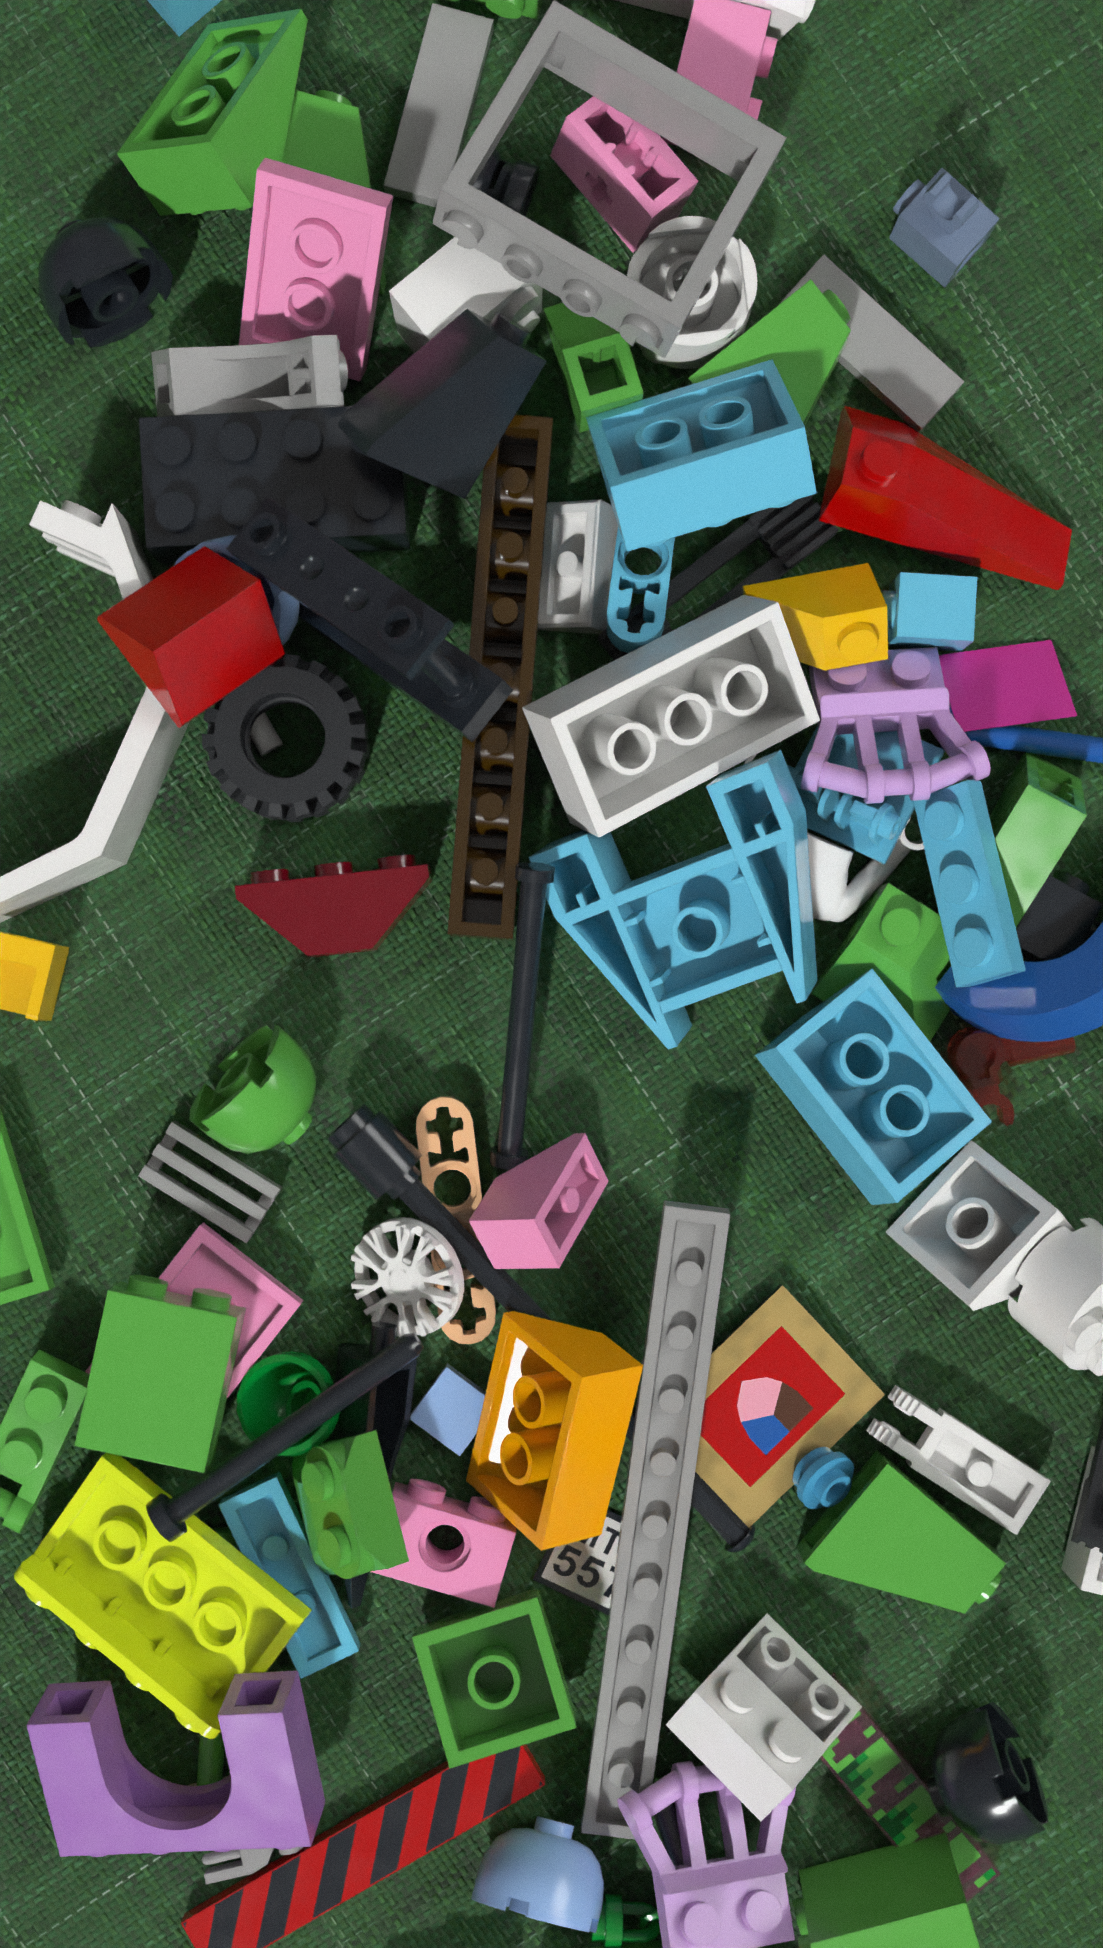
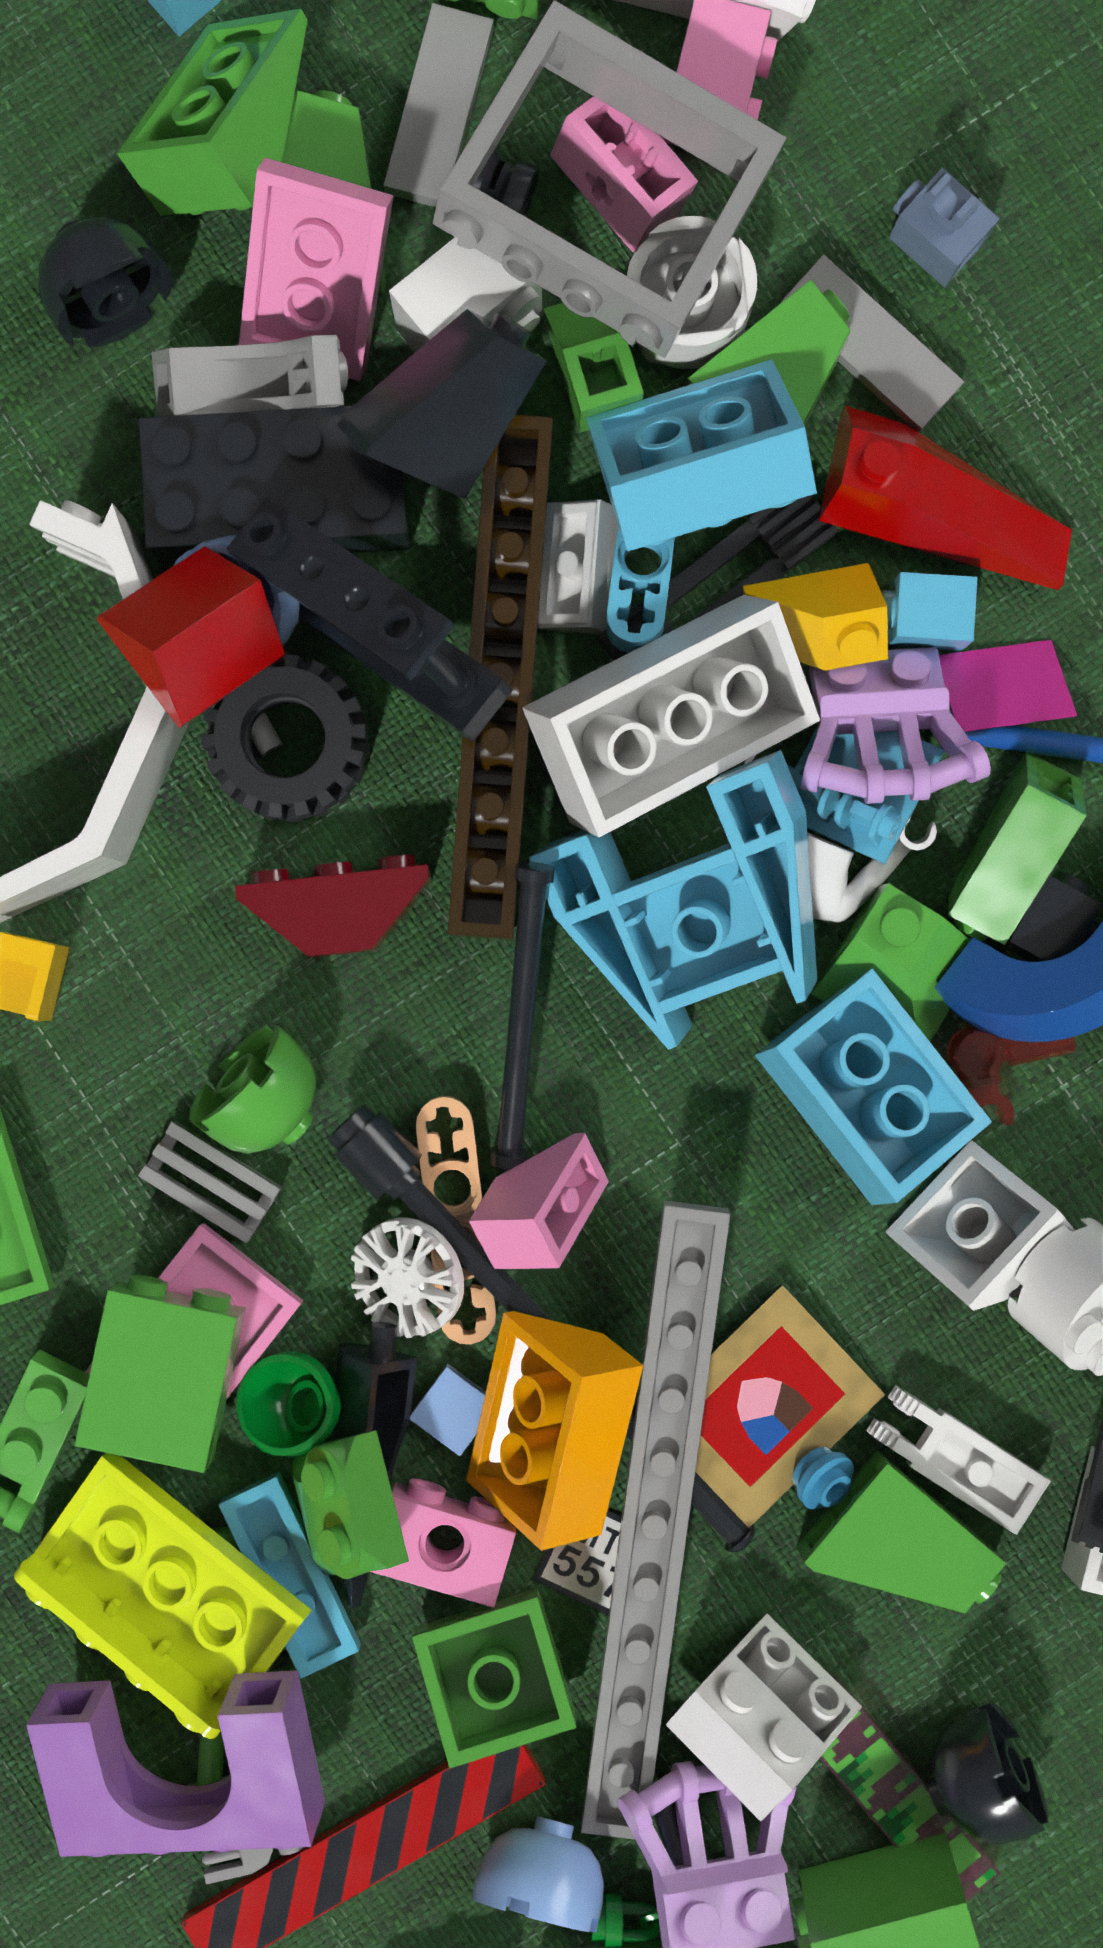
(170, 1514): black bar -> none
(969, 884): medium azure plate -> none

